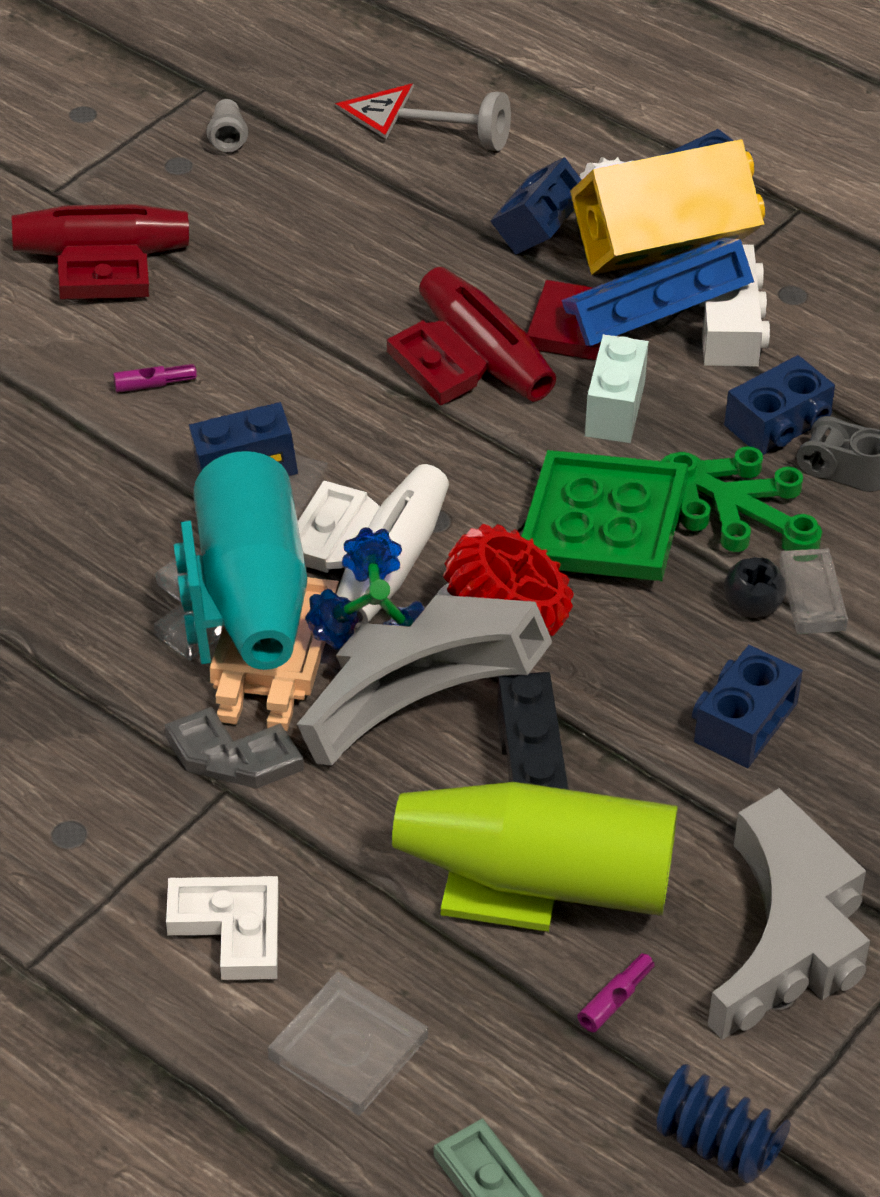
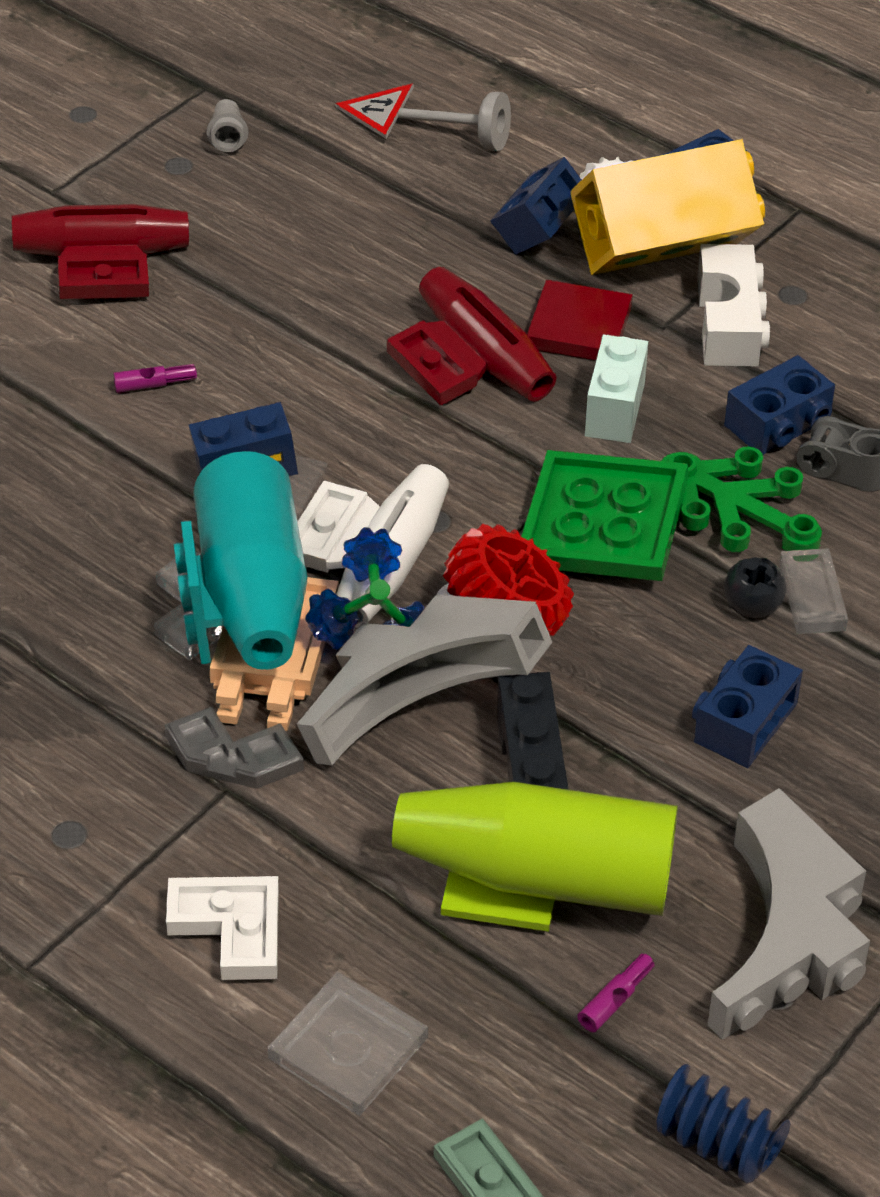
(660, 289): blue fence -> none

